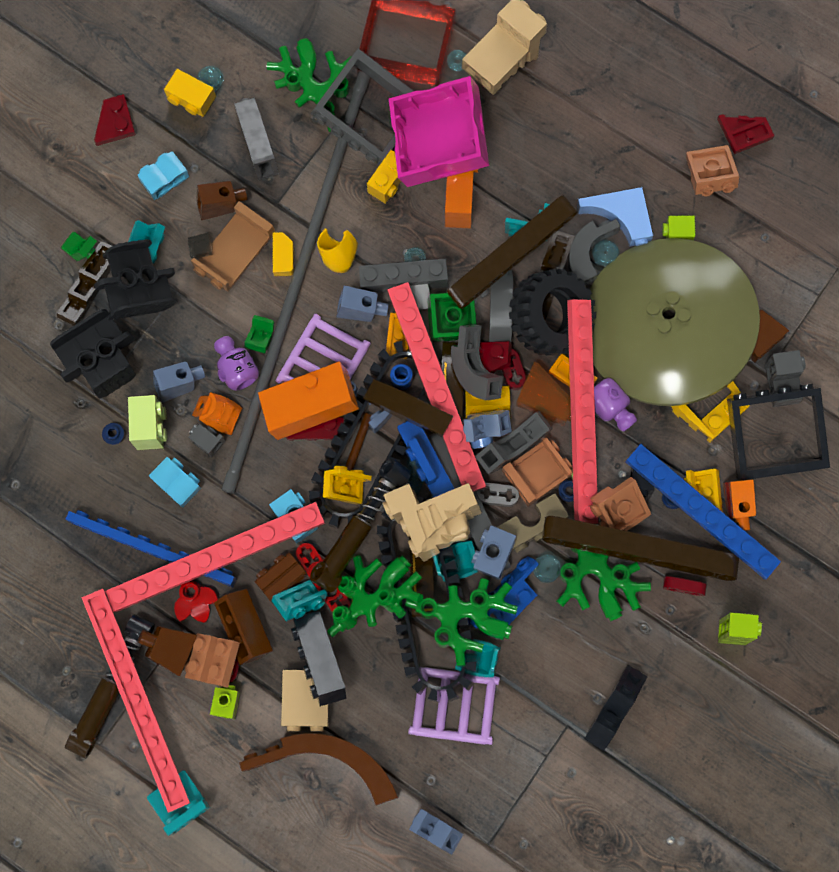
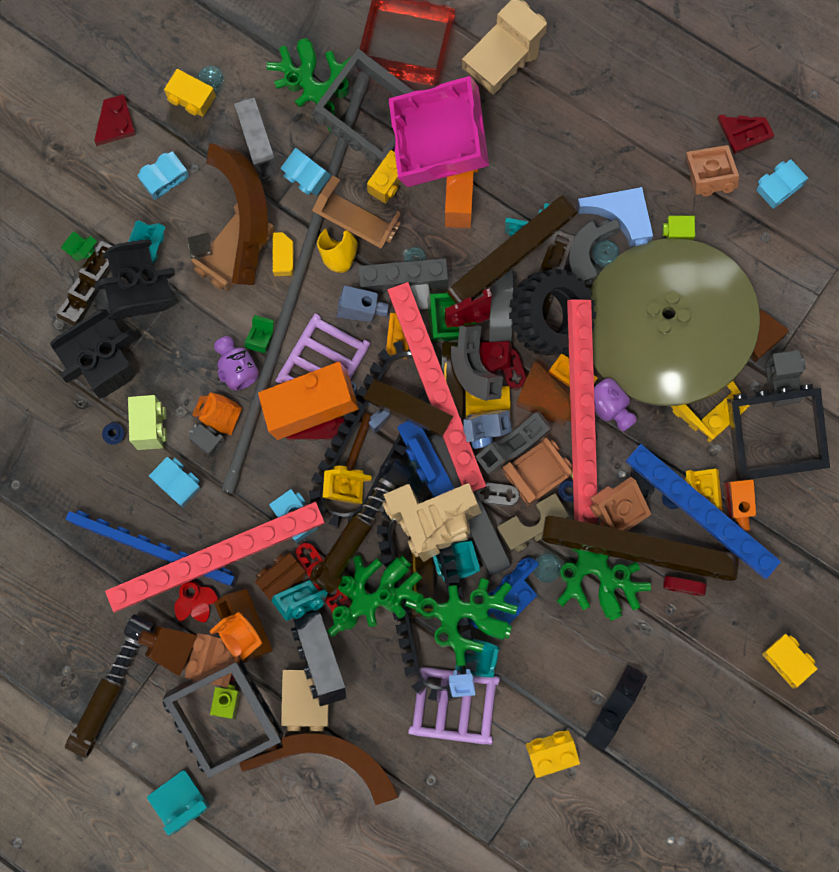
(136, 700): coral plate -> none
(176, 380): sand blue torso -> none
(218, 199): reddish brown torso -> none
(238, 635): none -> orange piece
(251, 208): none -> reddish brown arch
(254, 697): none -> black window
(305, 171): none -> medium azure brick
(353, 217): none -> medium nougat panel
(401, 370): blue brick -> none
(436, 831): sand blue brick -> none
(456, 54): clear light blue plate -> none
(462, 684): none -> light blue tile
(469, 311): none -> dark red wing
(494, 566): sand blue brick -> none
(552, 753): none -> yellow bracket
(739, 629): lime brick -> none
(782, 183): none -> medium azure brick
(790, 660): none -> yellow brick

